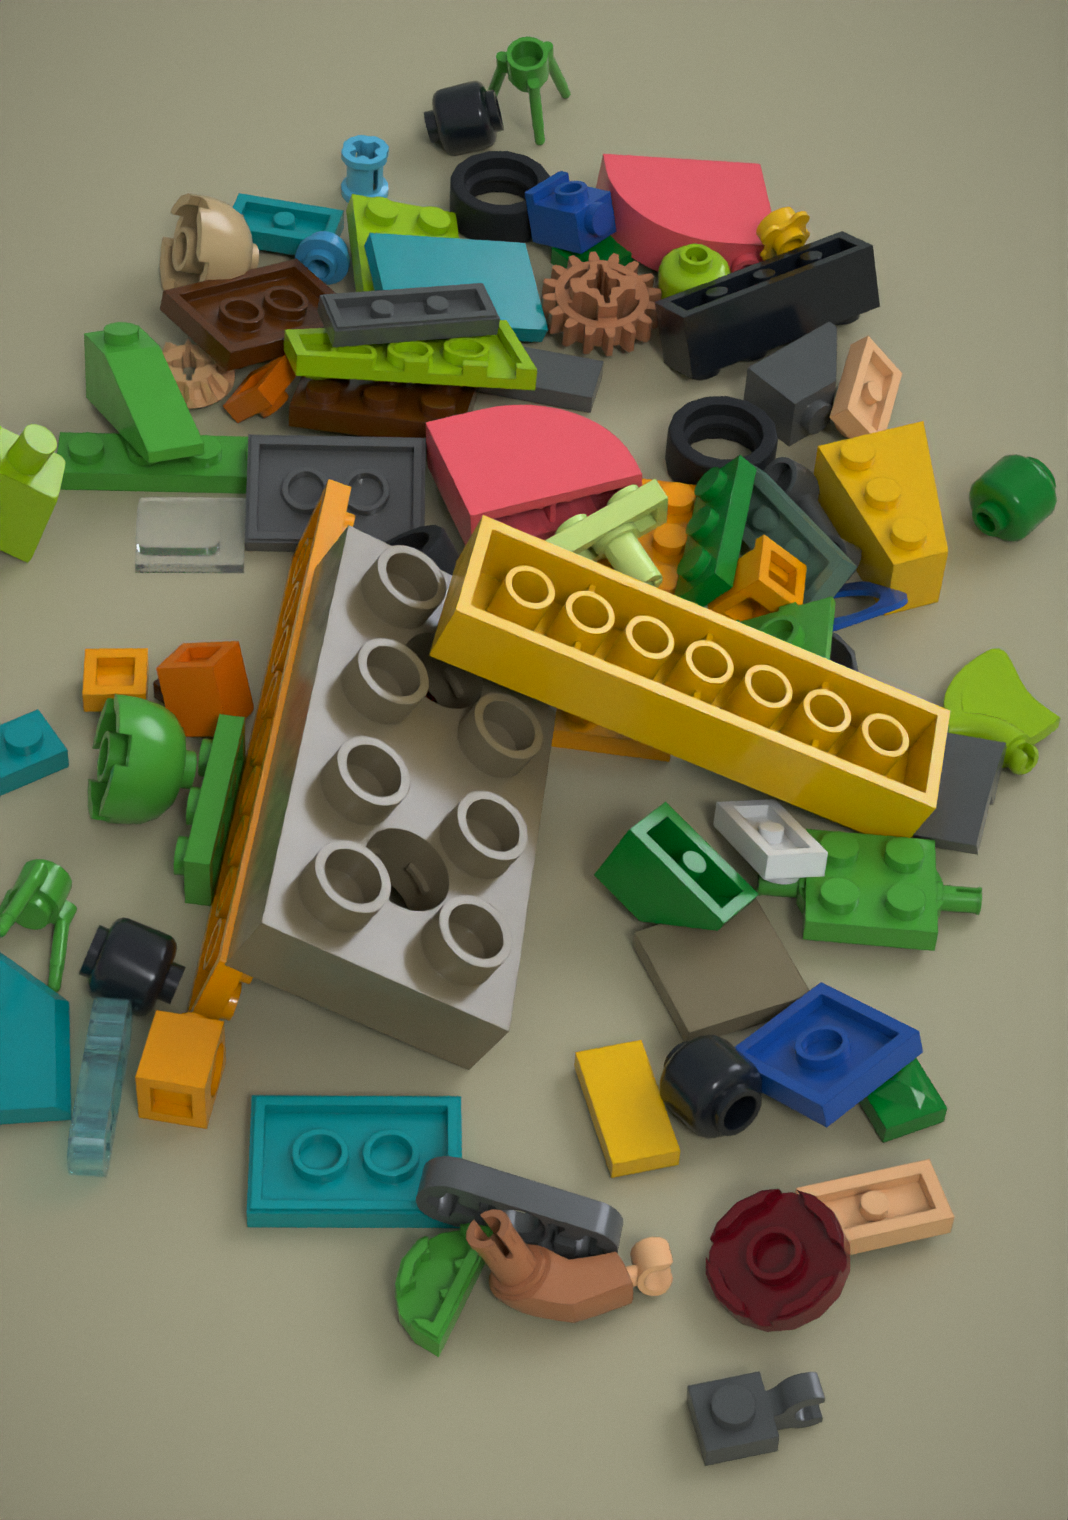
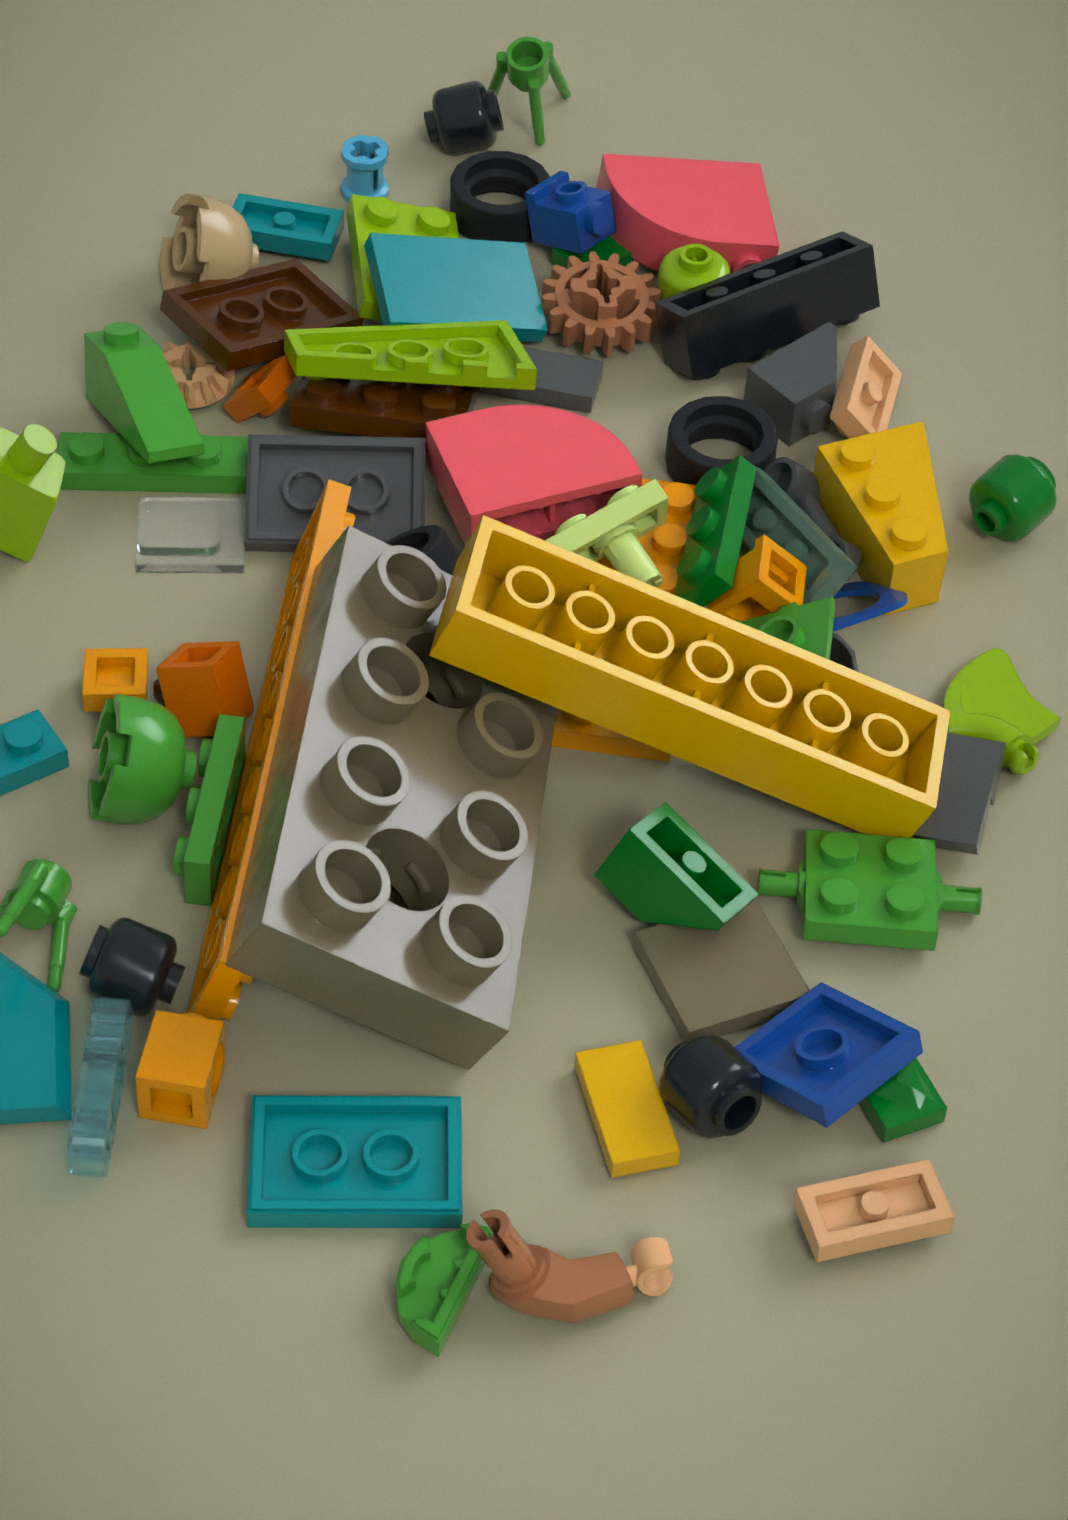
(328, 248): dark azure plate -> none
(408, 314): dark grey tile -> none
(555, 1219): dark grey beam -> none
(742, 1419): dark grey plate -> none
(770, 840): white plate -> none
(778, 1260): dark red tile -> none
(782, 231): yellow plate -> none

